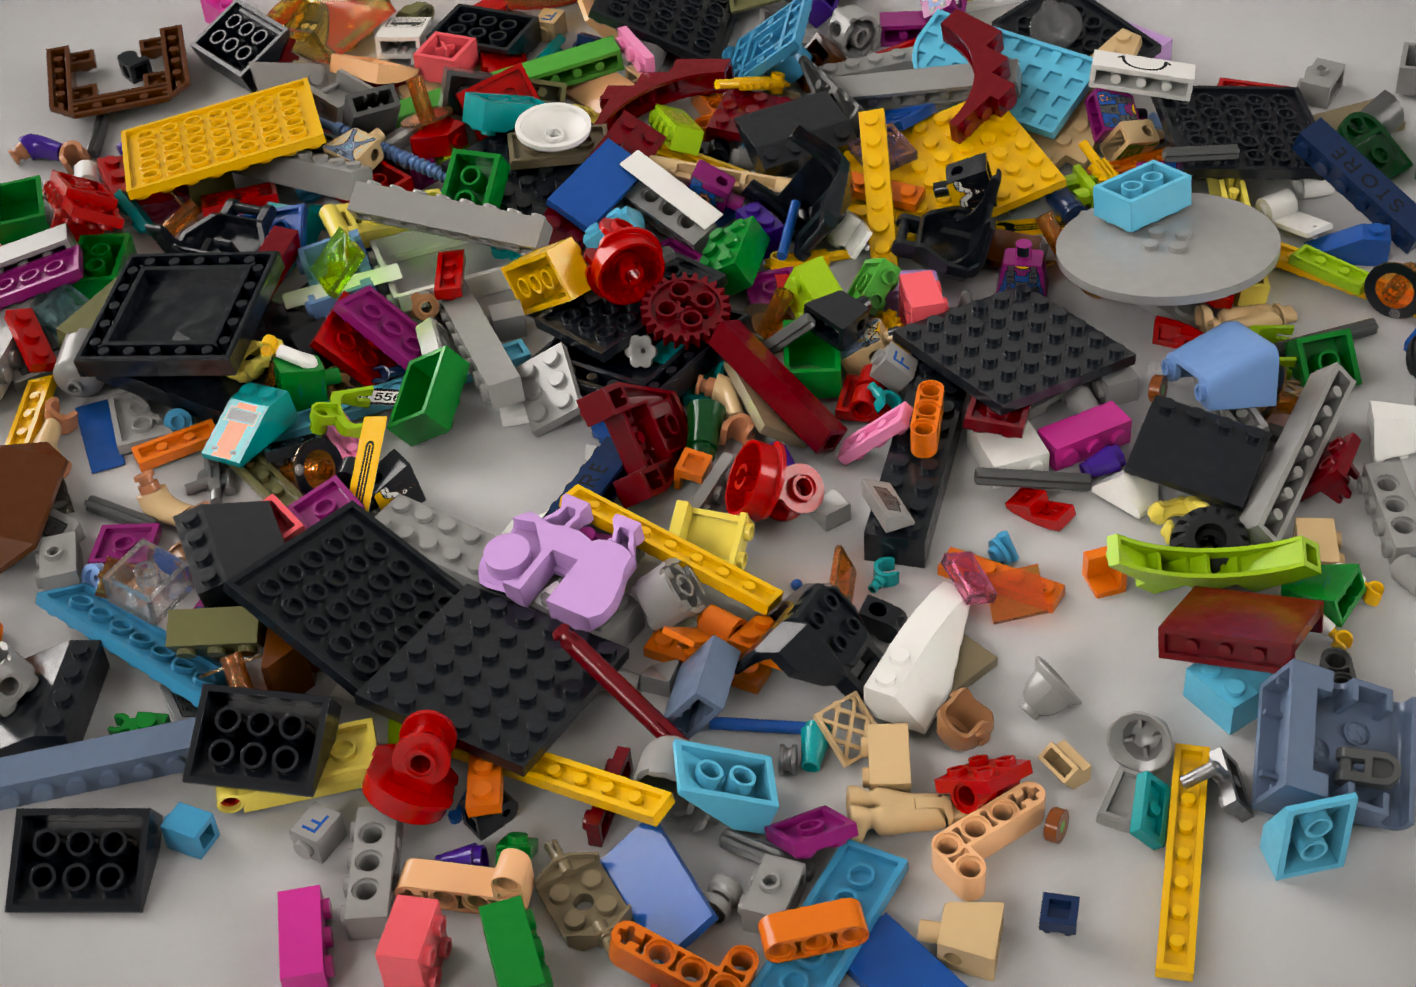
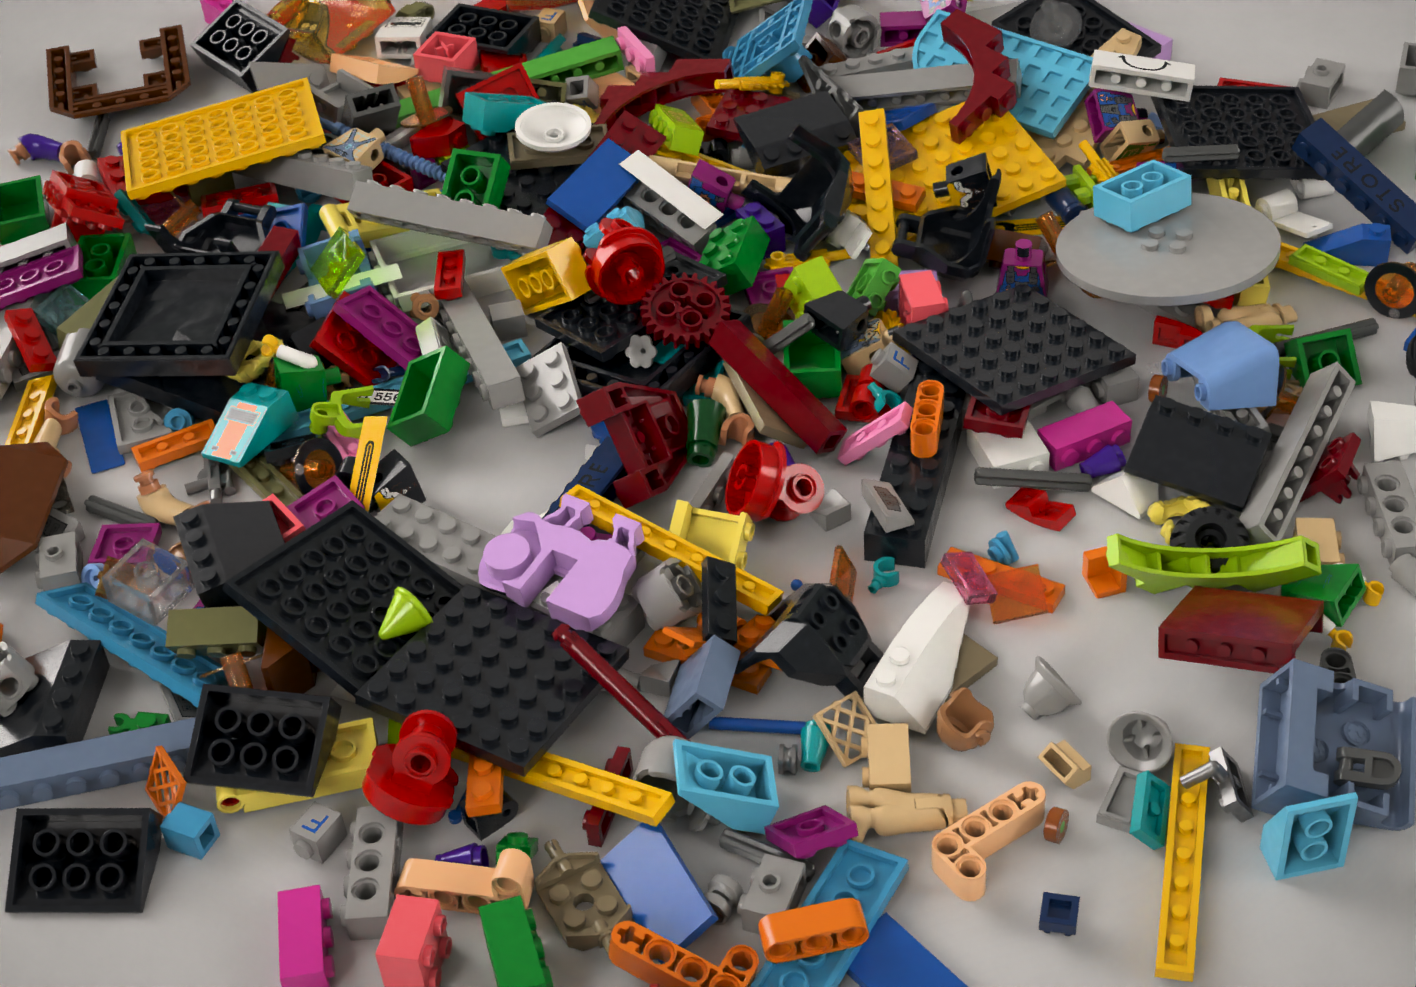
(134, 67): black leg -> none
(161, 757): none -> orange window
(404, 615): none -> lime hat
(582, 91): none -> light grey brick
(692, 466): orange panel -> none
(719, 600): none -> black plate
(788, 230): blue bar -> none
(882, 618): black leg -> none
(967, 937): tan torso -> none
(982, 780): red plate -> none
(1224, 694): medium azure slope -> none
(1375, 144): dark green plate -> none

